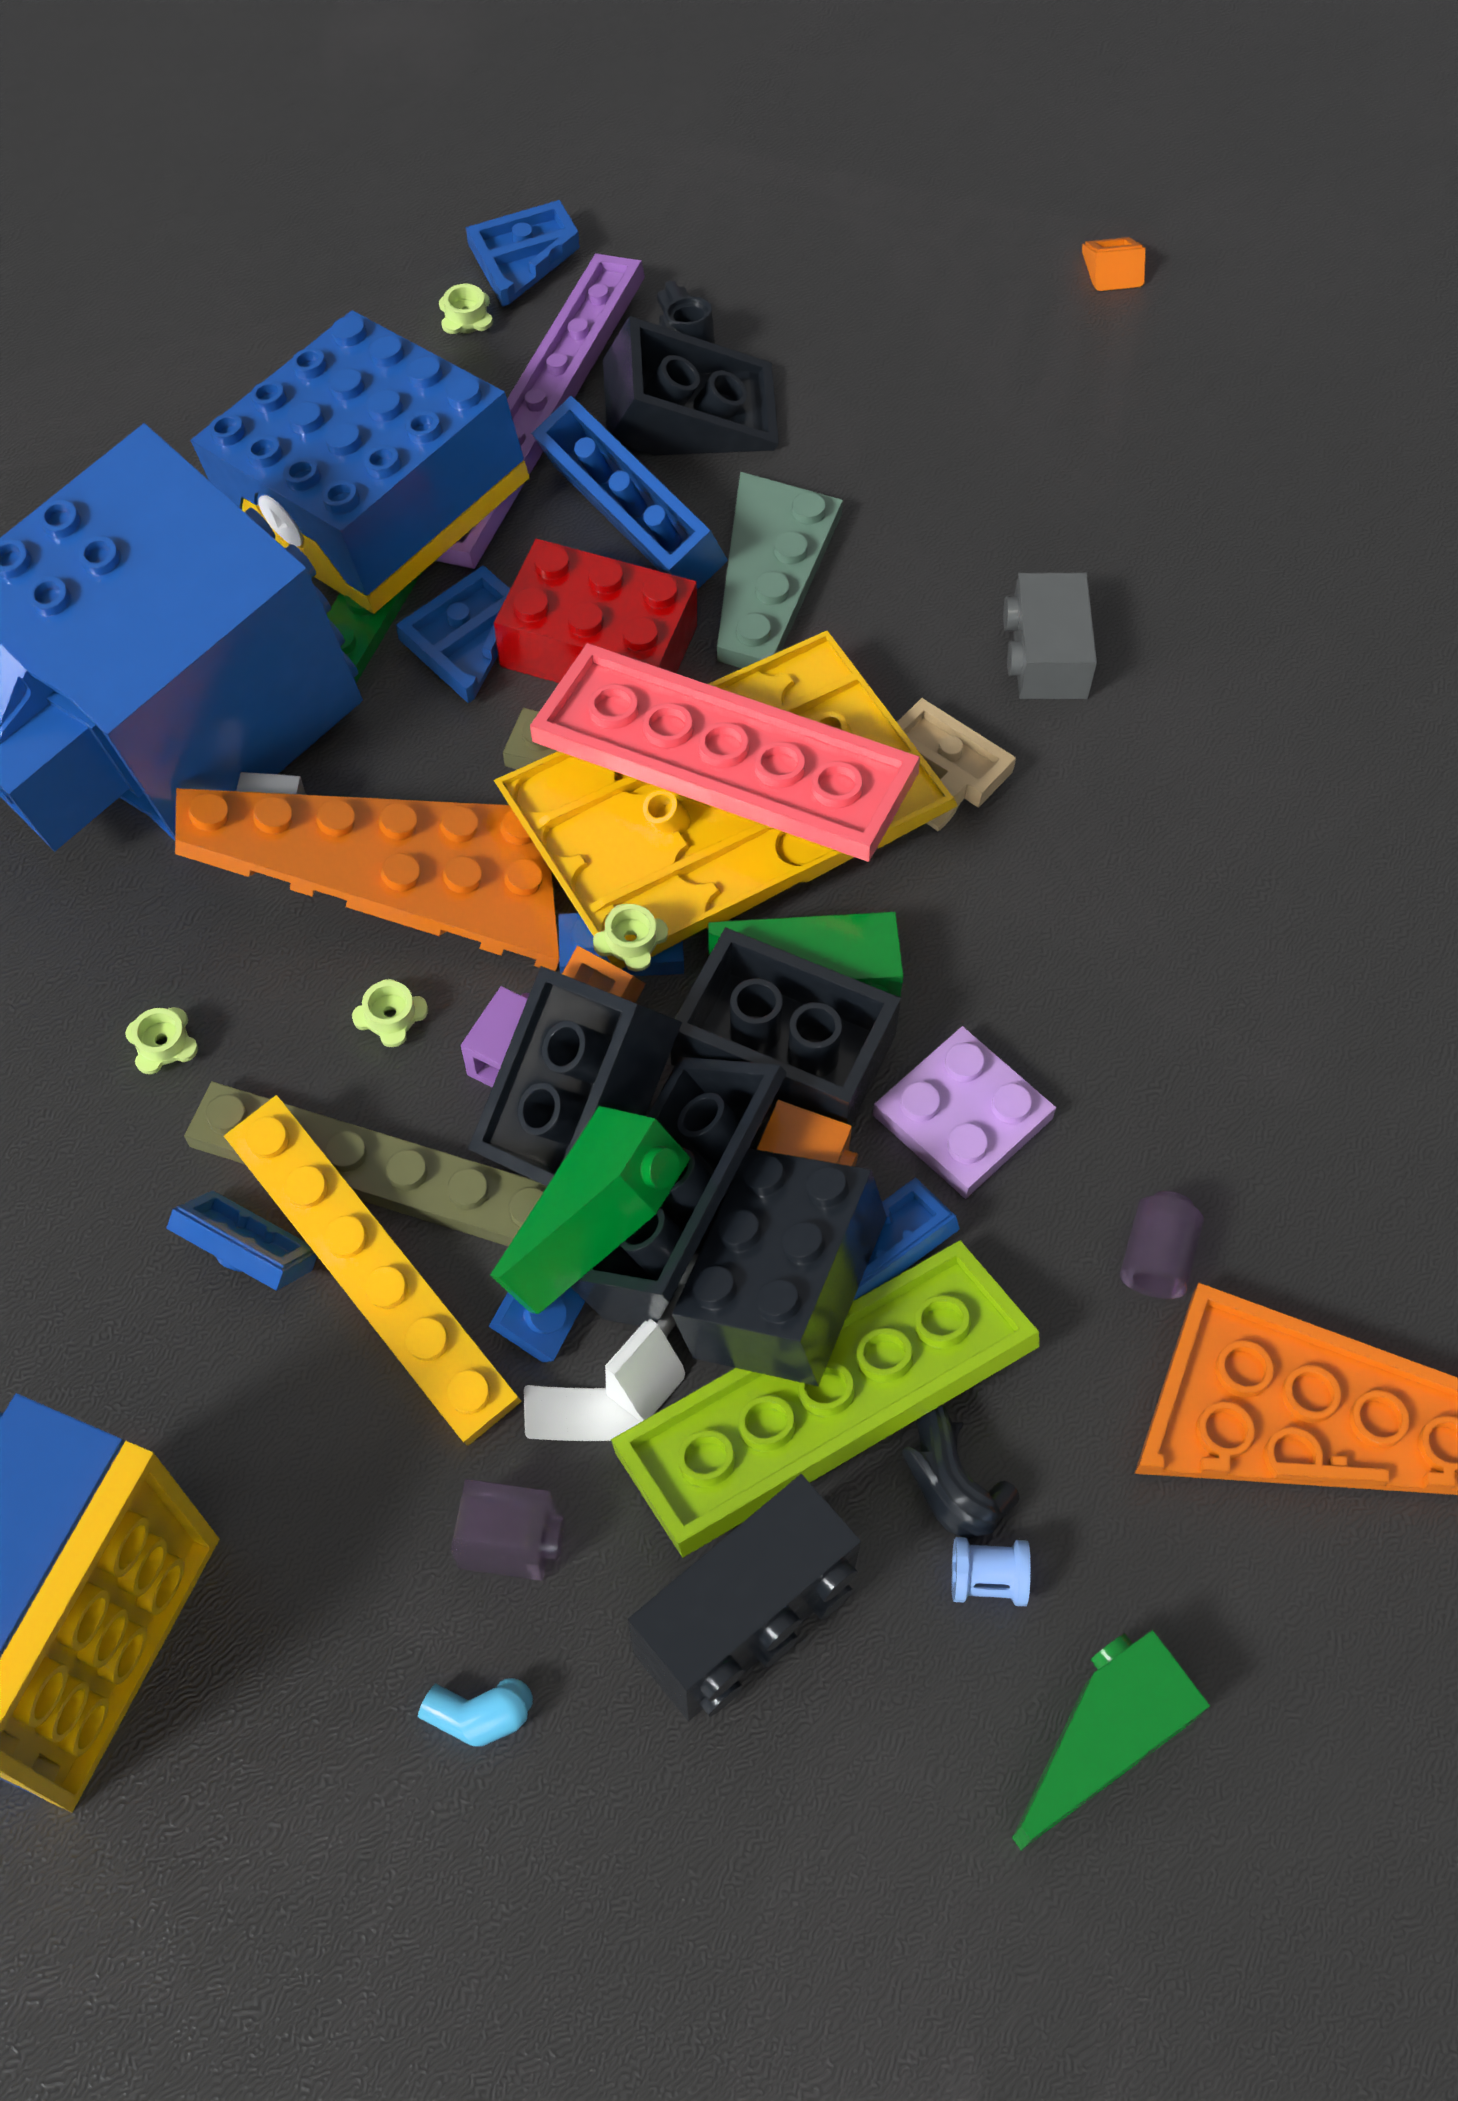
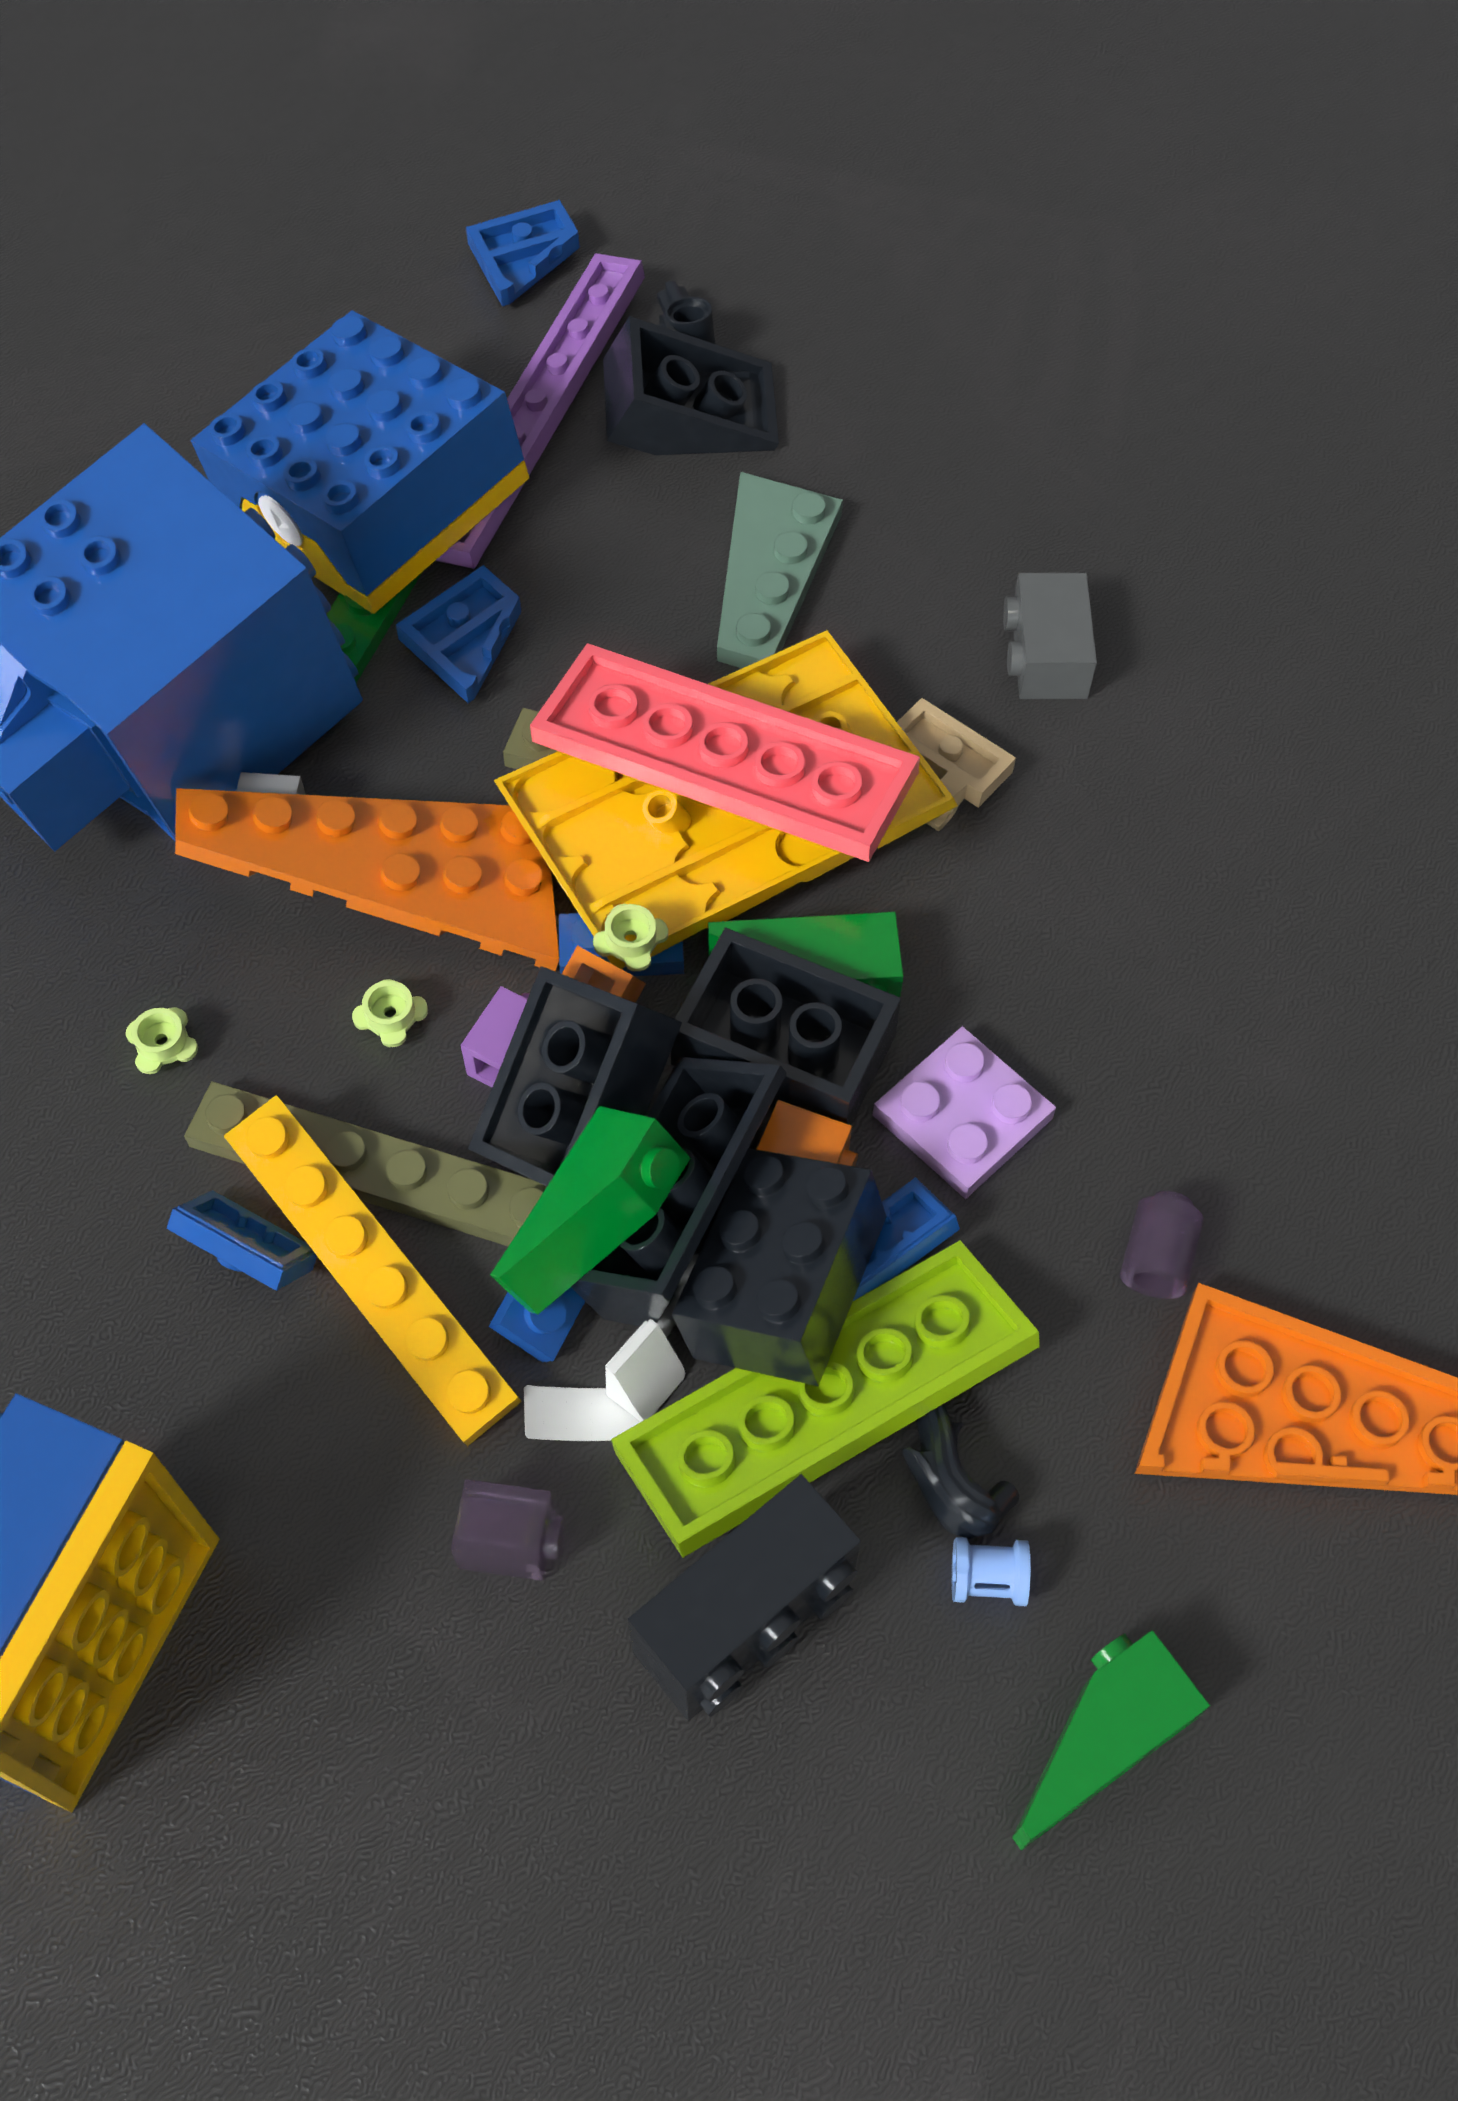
(465, 309): yellowish green plate -> none
(481, 1718): medium azure arm -> none
(585, 598): red brick -> none
(628, 494): blue brick -> none
(1115, 263): orange slope -> none

